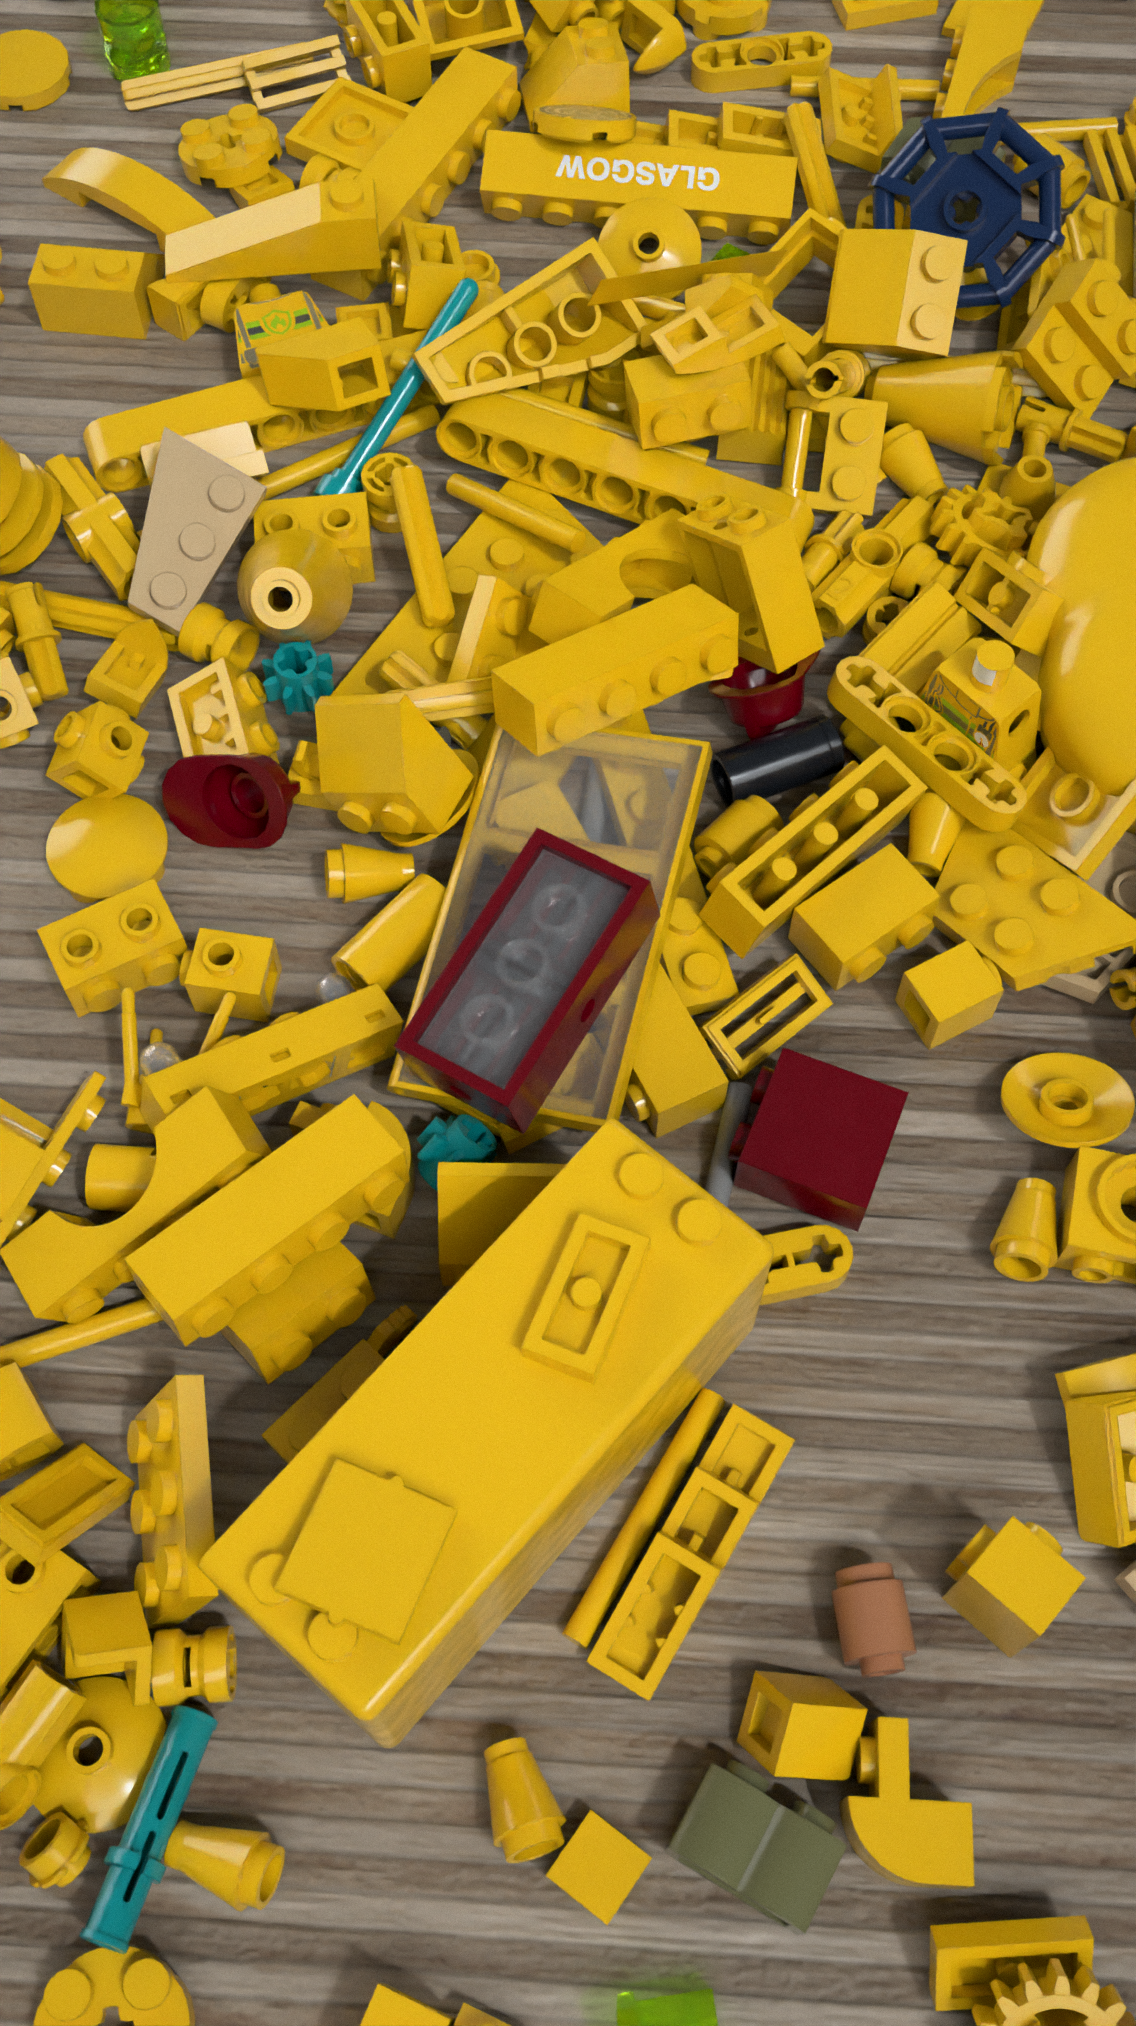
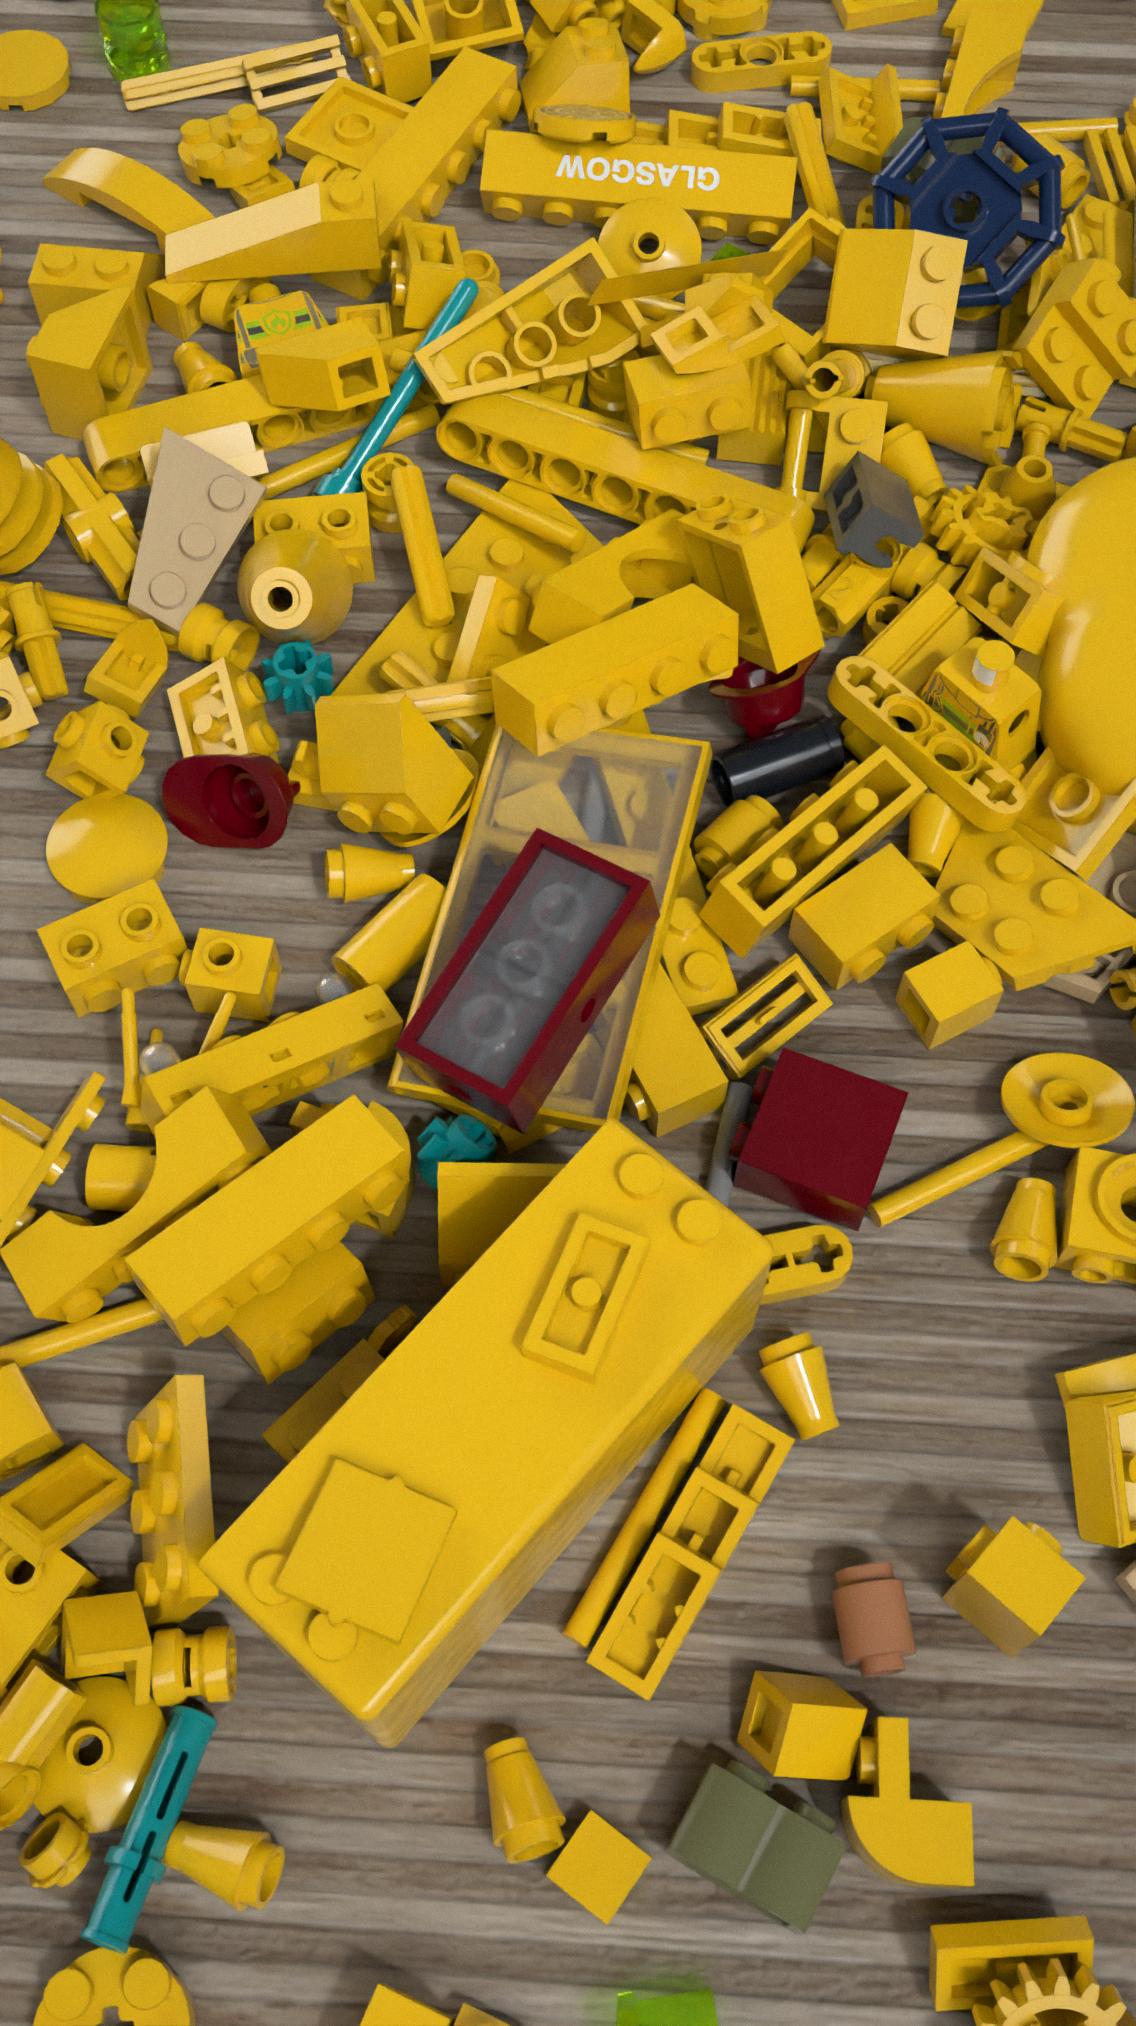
(90, 361): none -> yellow slope
(200, 369): none -> yellow cone
(800, 1383): none -> yellow cone
(870, 505): none -> dark grey hinge
(952, 1177): none -> yellow bar

